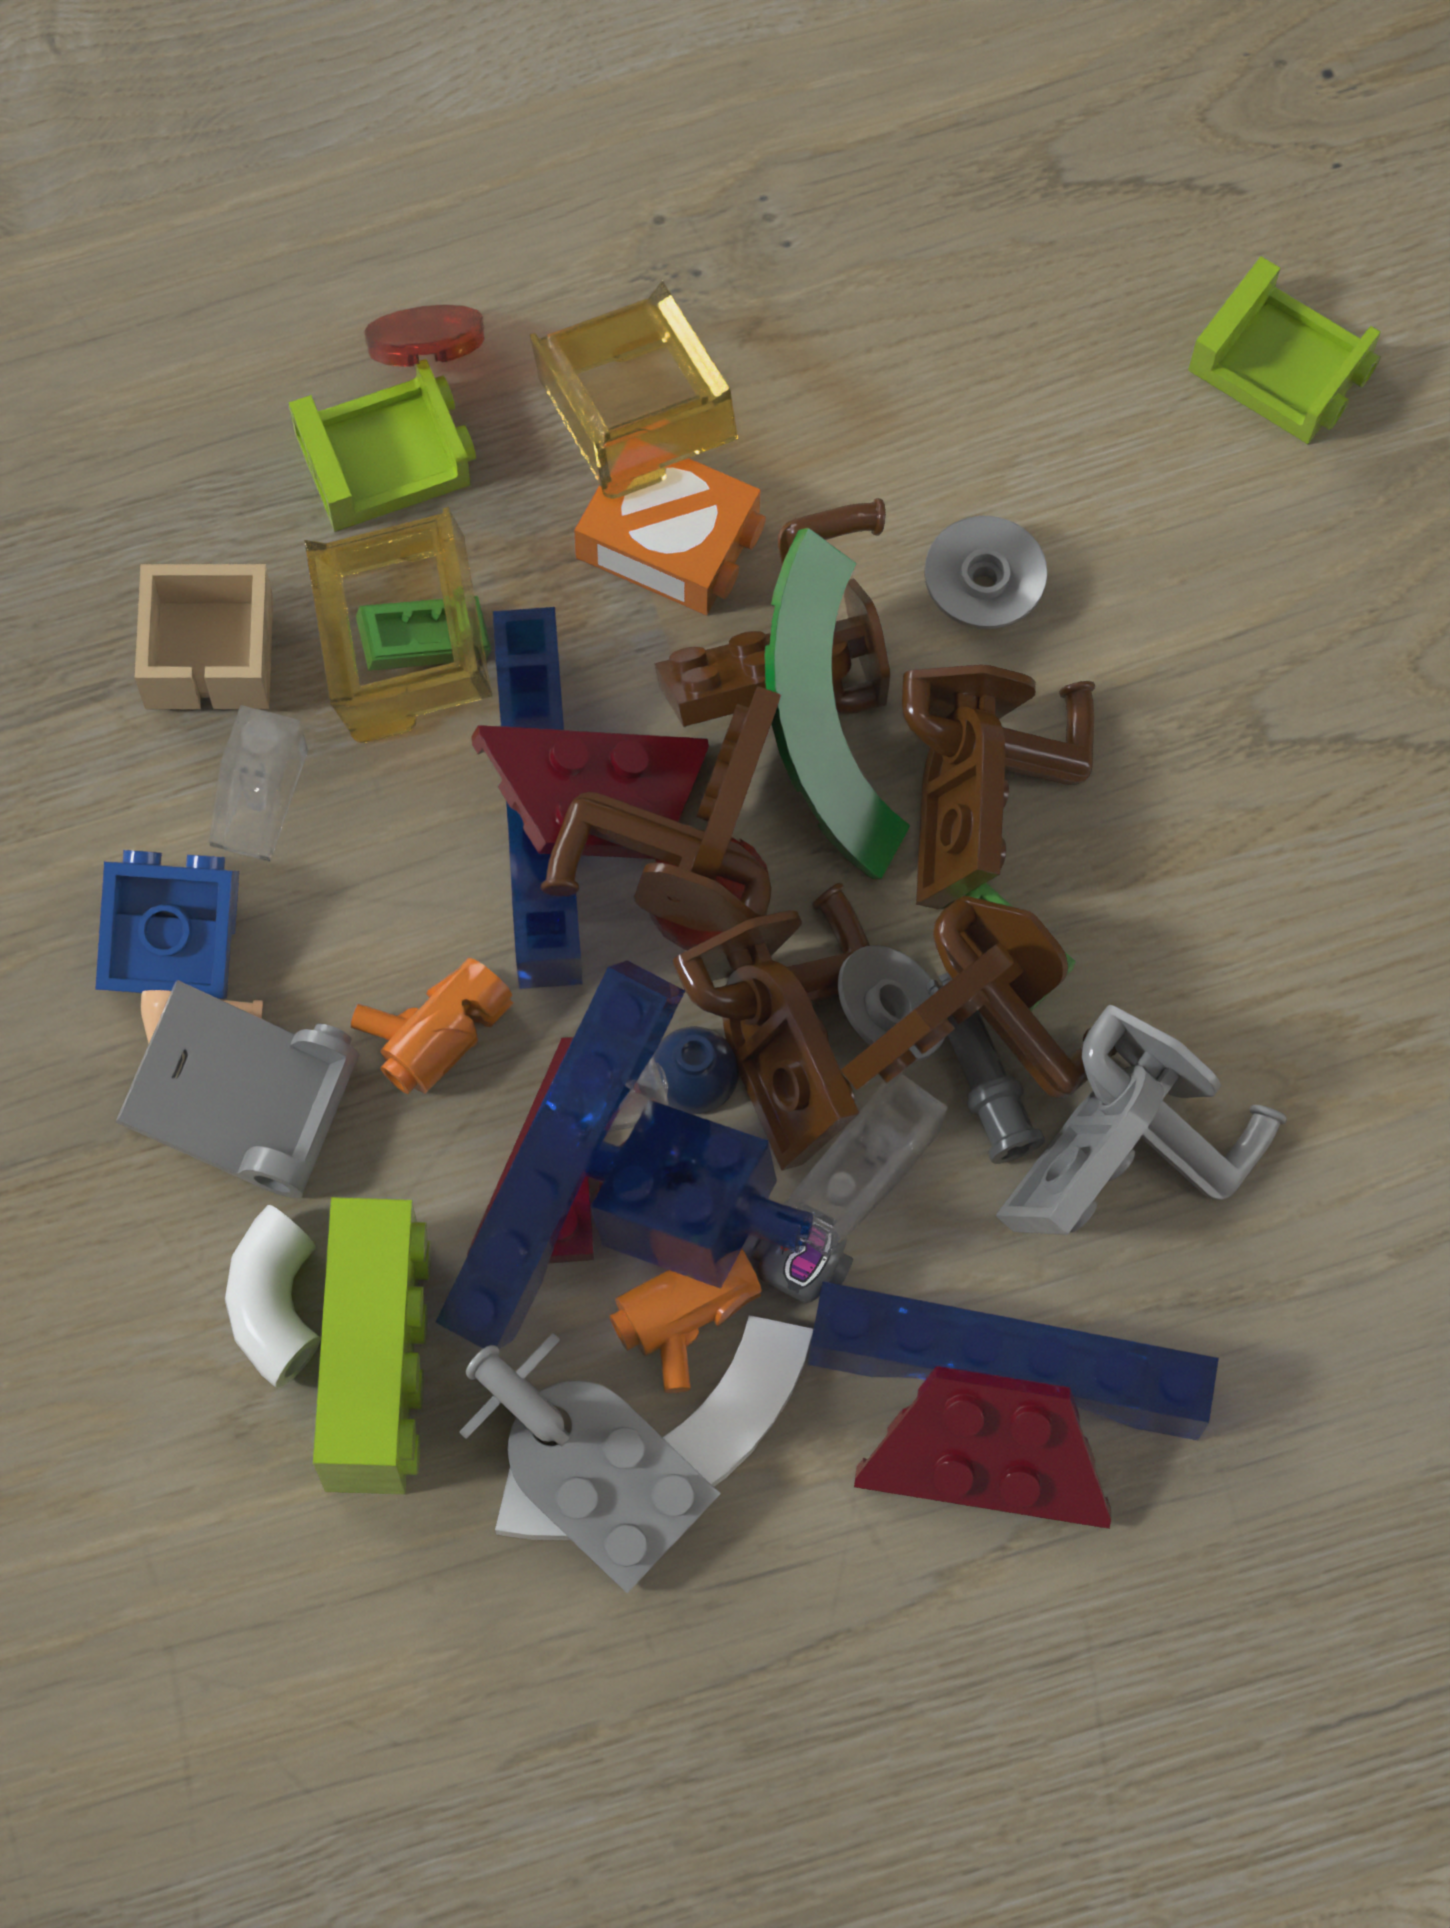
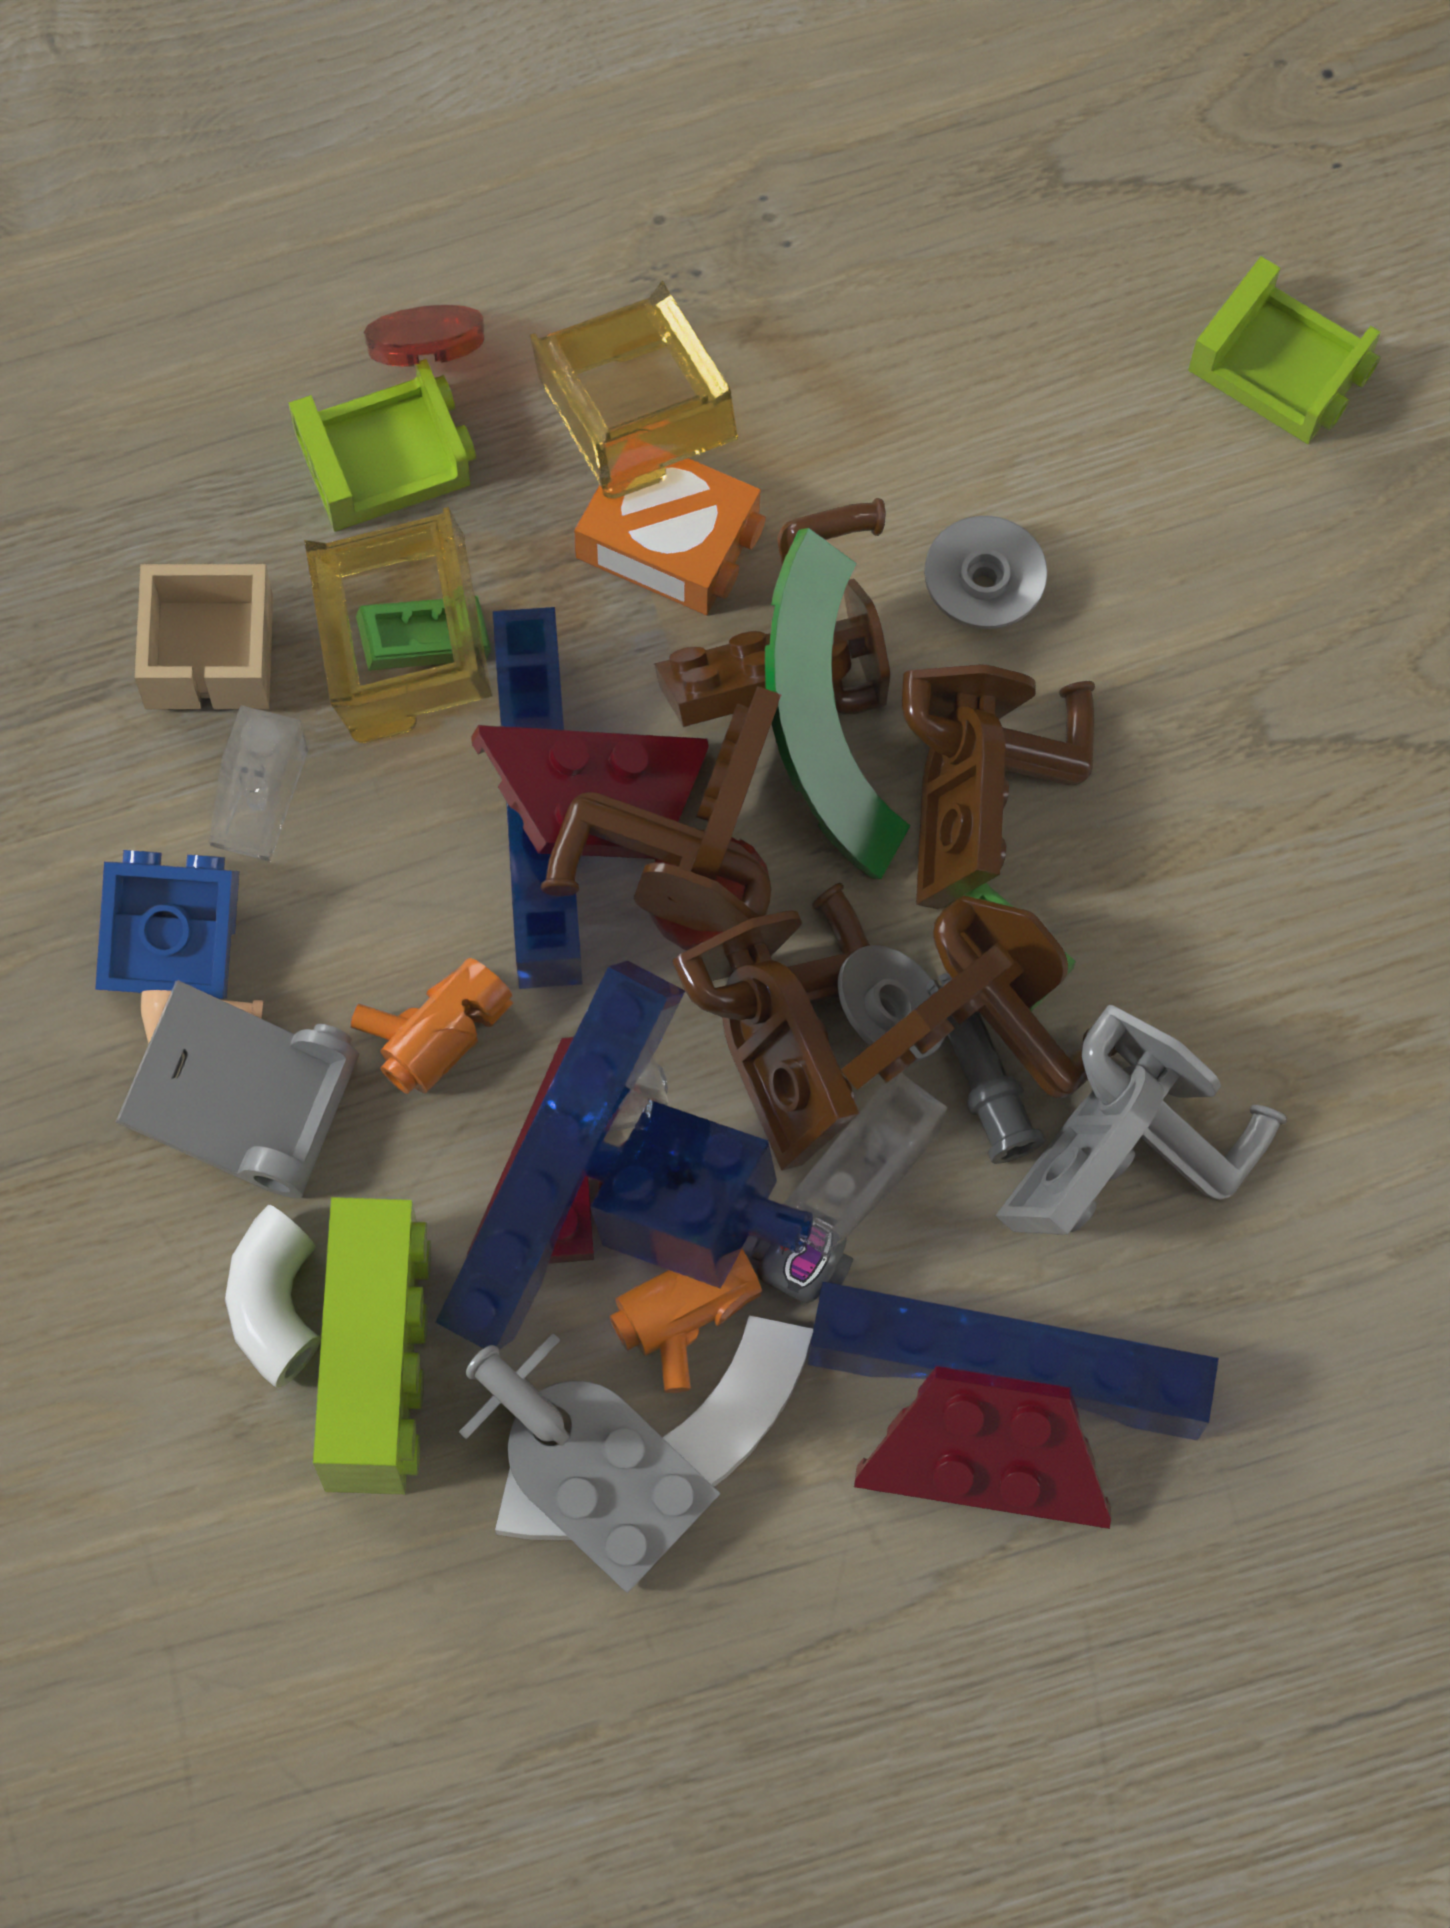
(698, 1069): dark blue brick -> none

